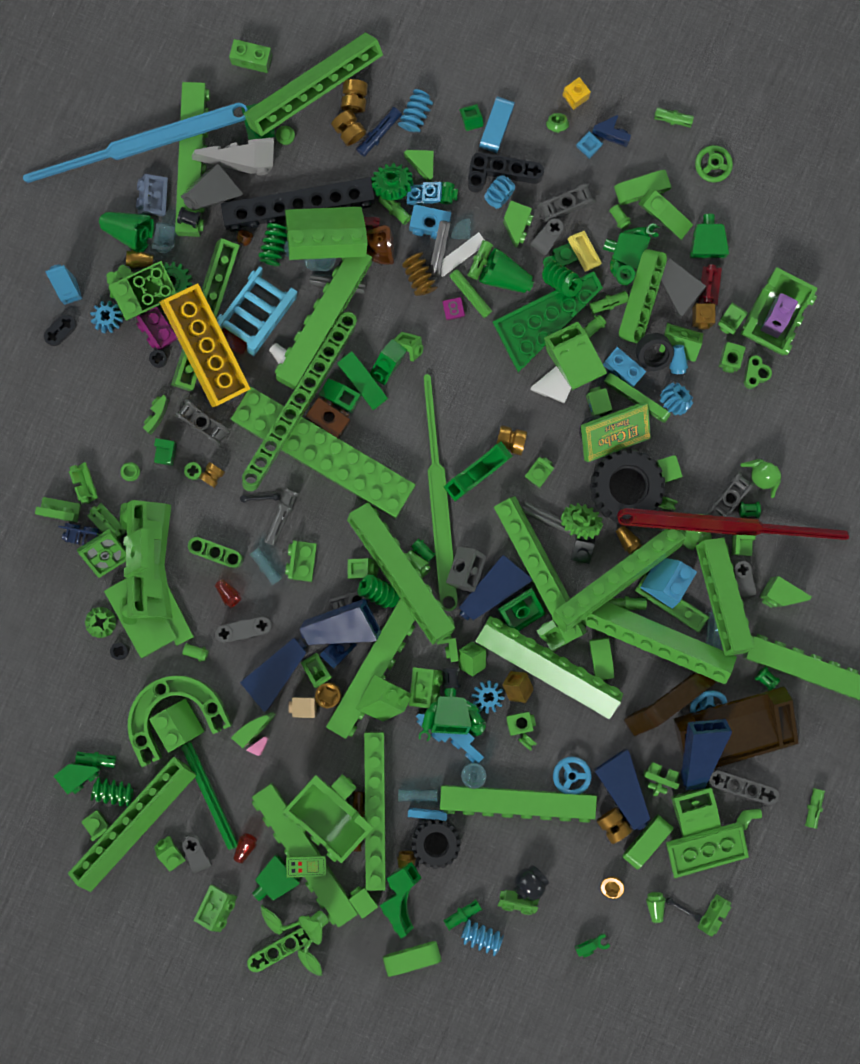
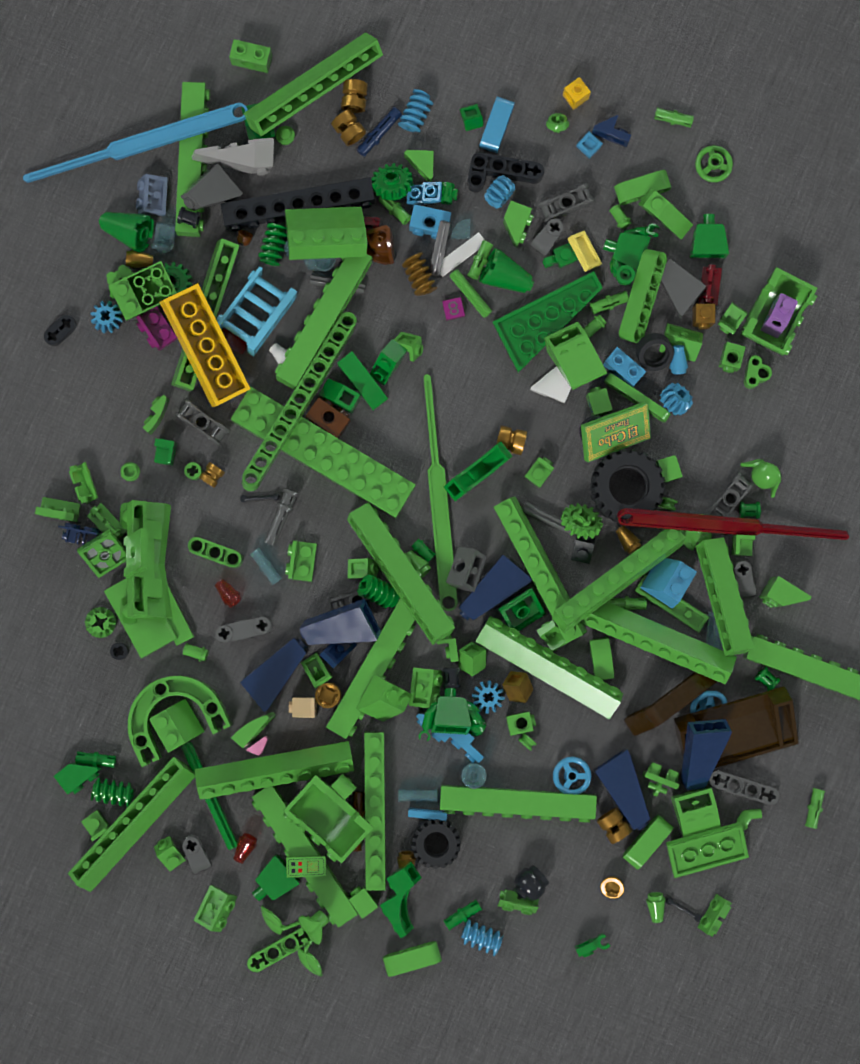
(64, 284): dark azure slope -> none
(161, 363): black bush -> none
(273, 770): none -> bright green brick
(562, 279): green piece -> none

